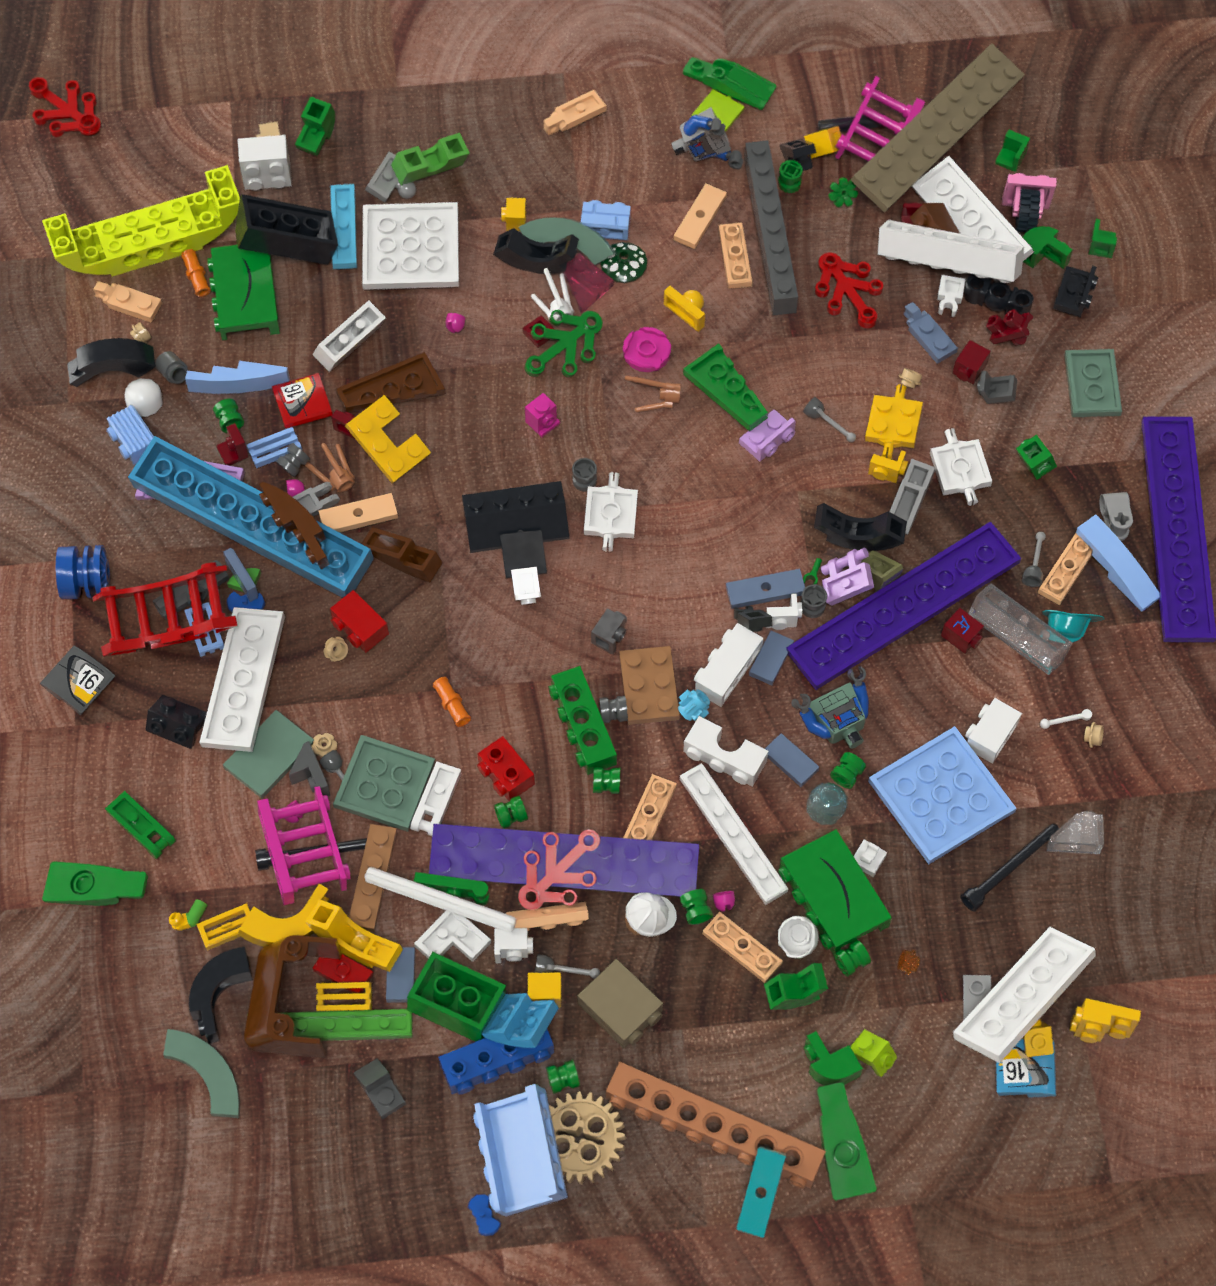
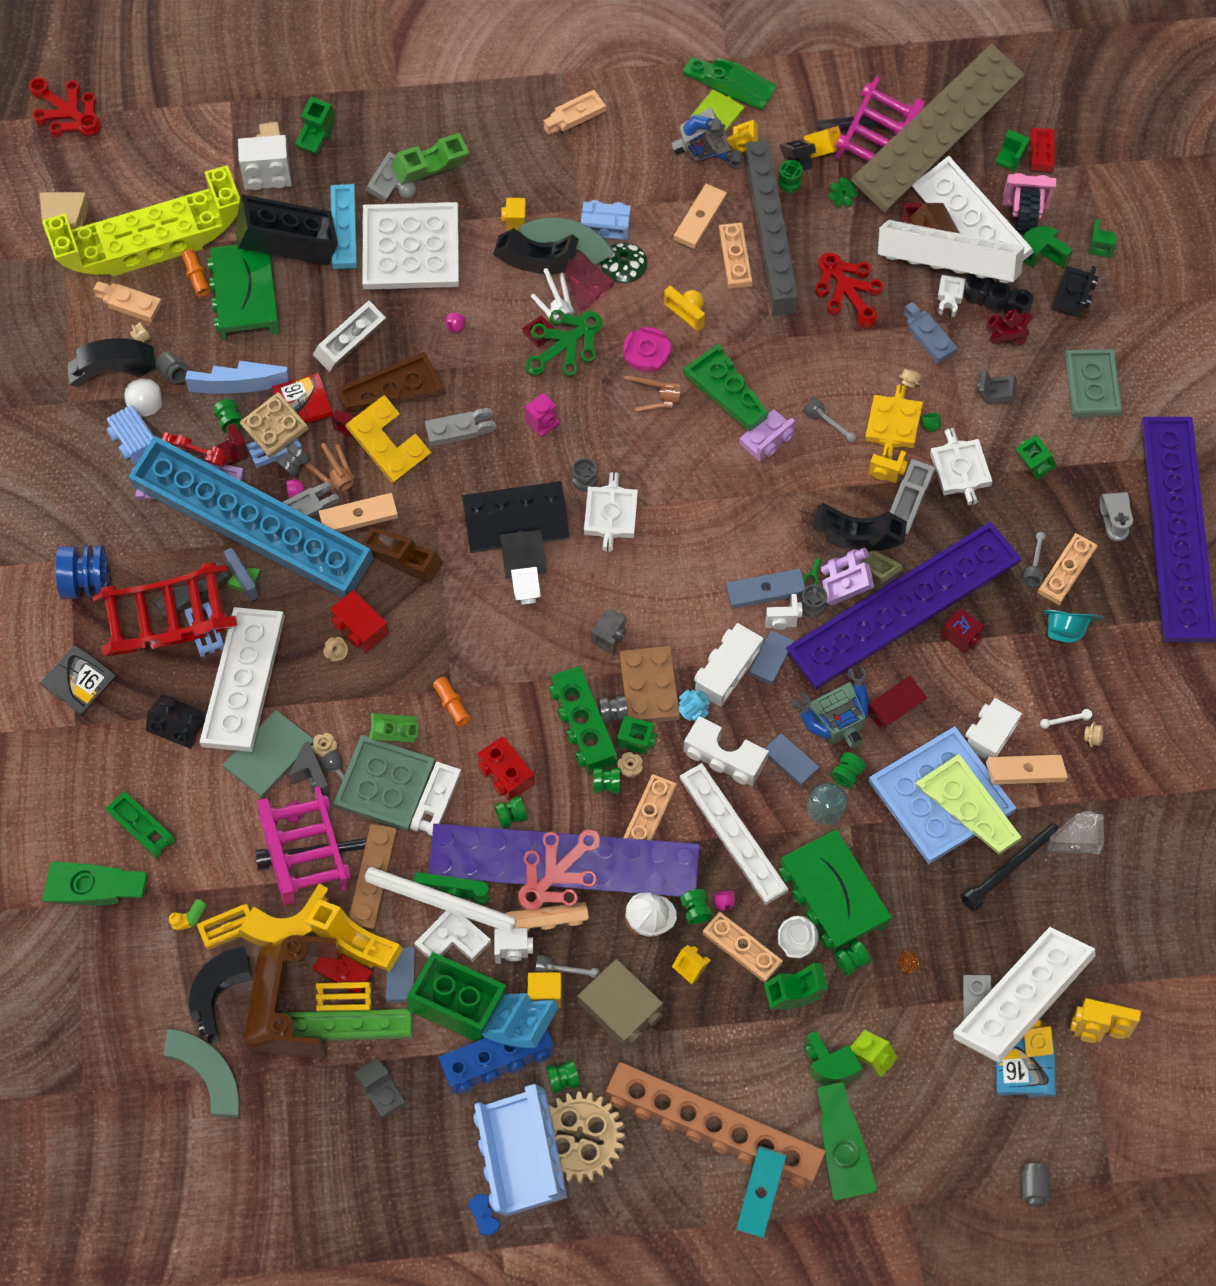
(59, 203): none -> tan torso
(214, 455): none -> red plant
(238, 601): blue piece -> none
(274, 425): none -> tan tile
(295, 518): reddish brown slope -> none
(393, 727): none -> bright green hips
(459, 427): none -> light grey hinge
(630, 771): none -> tan plate
(633, 728): none -> green brick
(690, 963): none -> yellow tile
(742, 134): none -> yellow bracket
(752, 619): pearl dark grey plate -> none
(869, 857): white tile -> none
(896, 702): none -> dark red hinge
(931, 421): none -> green hinge
(965, 798): none -> yellowish green wing
(971, 362): dark red brick -> none
(1020, 629): clear brick -> none
(1026, 769): none -> light nougat tile
(1036, 1185): none -> dark grey brick
(1042, 149): none -> red plate
(1119, 562): light blue slope -> none

